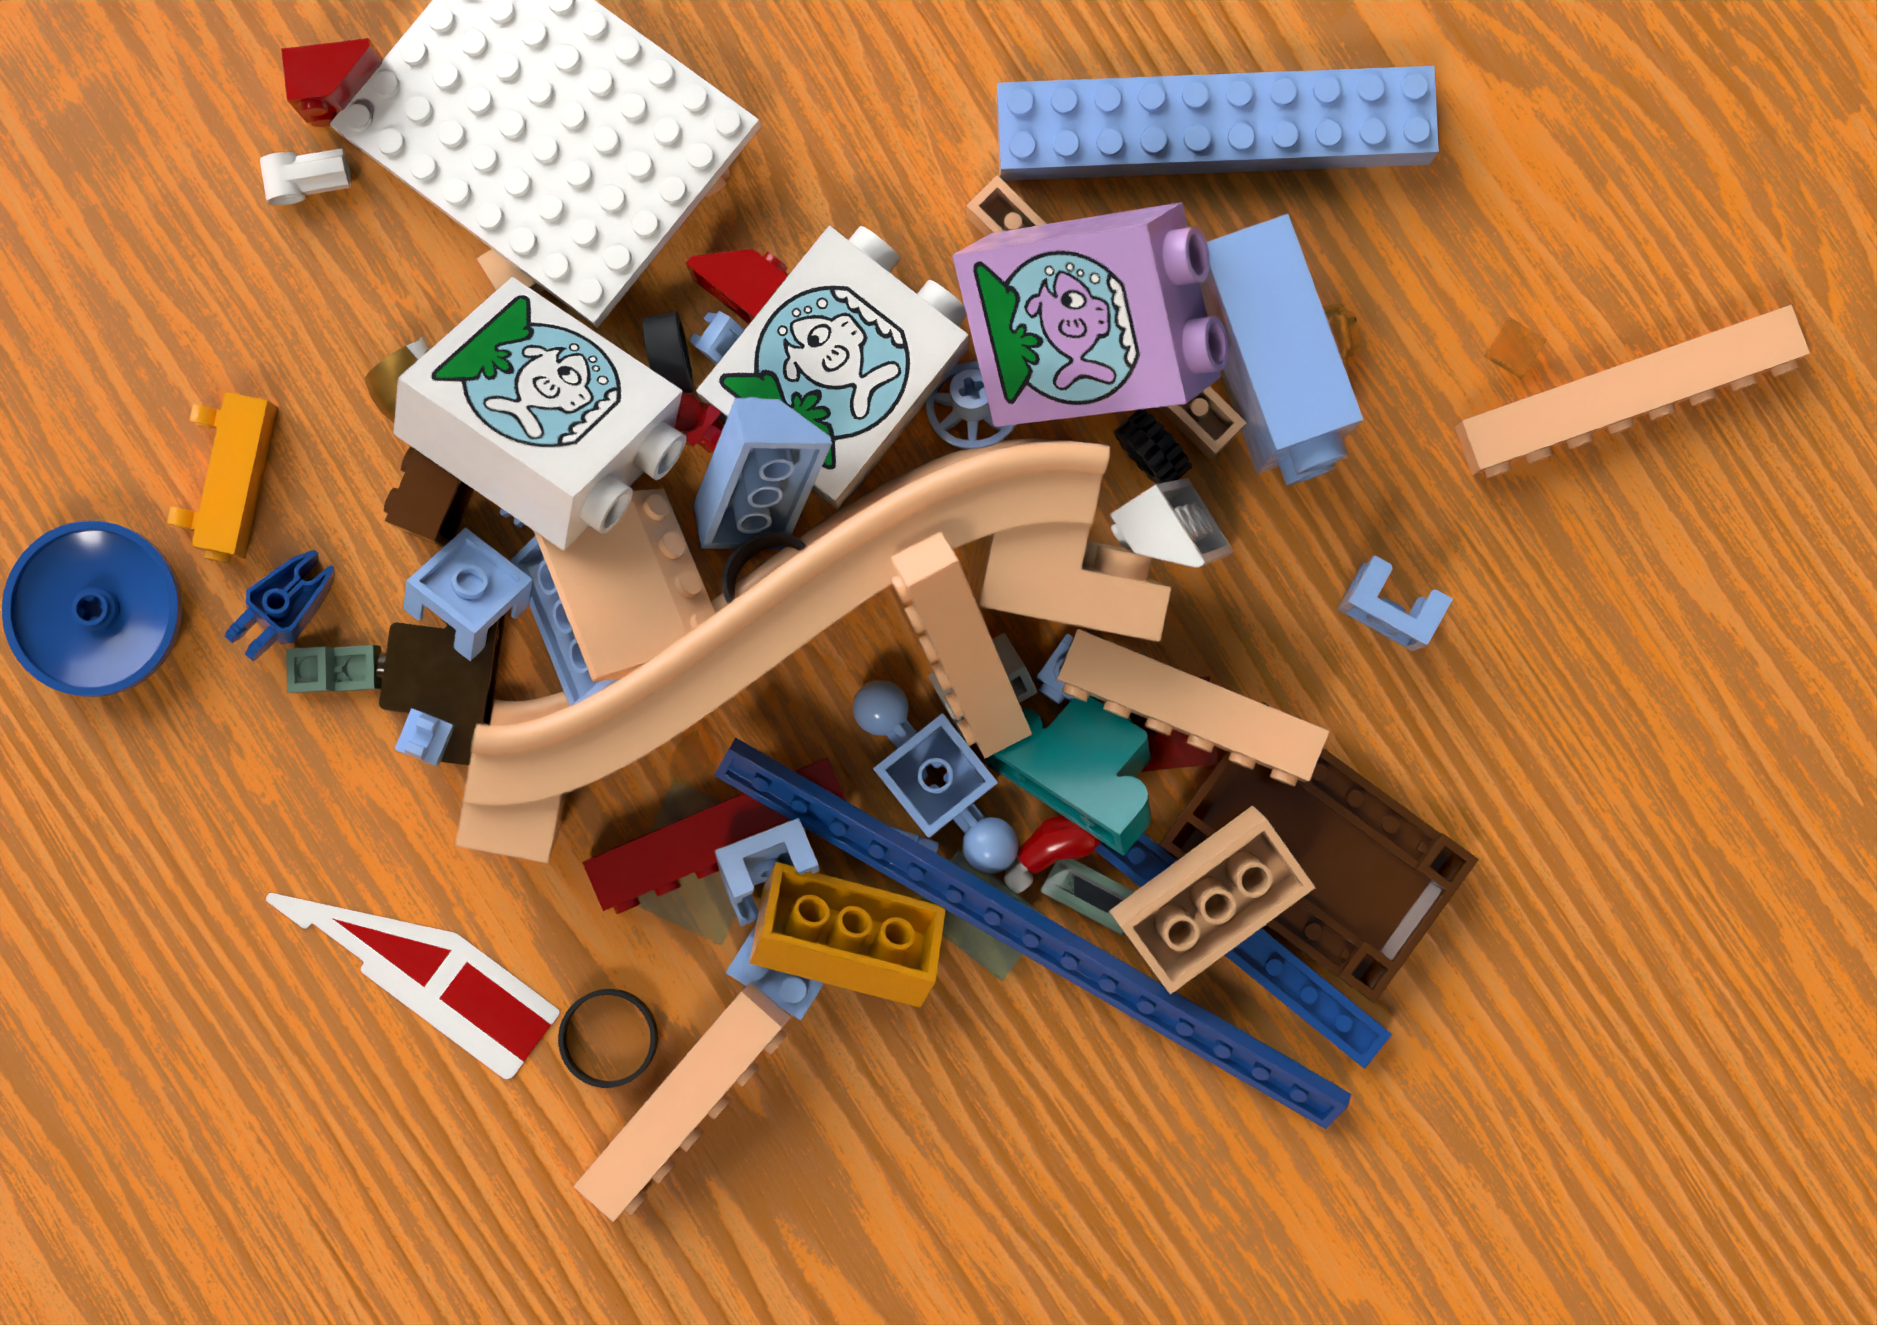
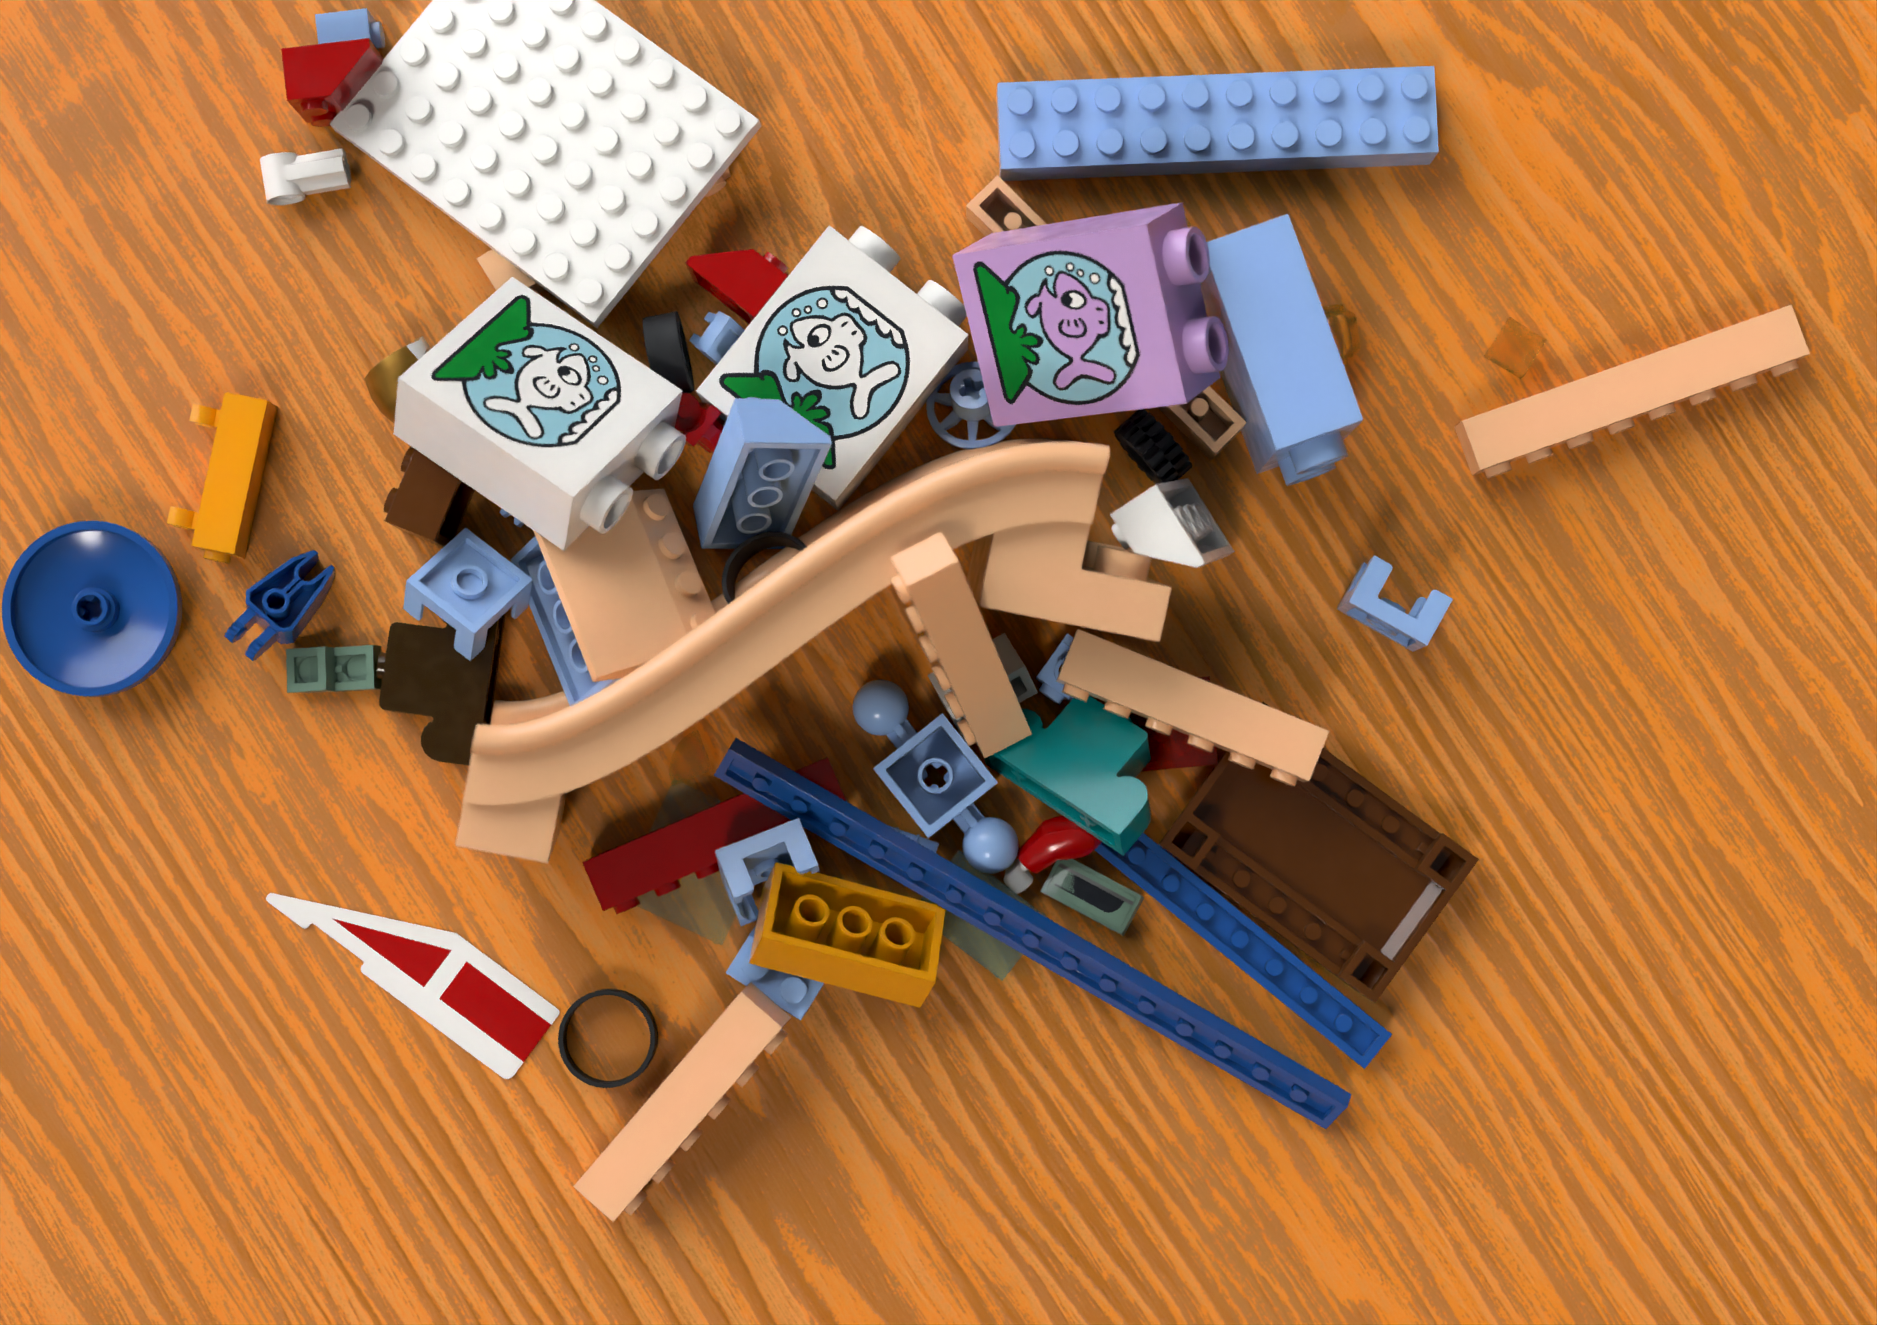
(349, 26): none -> light blue brick
(424, 737): light blue tile -> none
(1212, 899): light nougat brick -> none

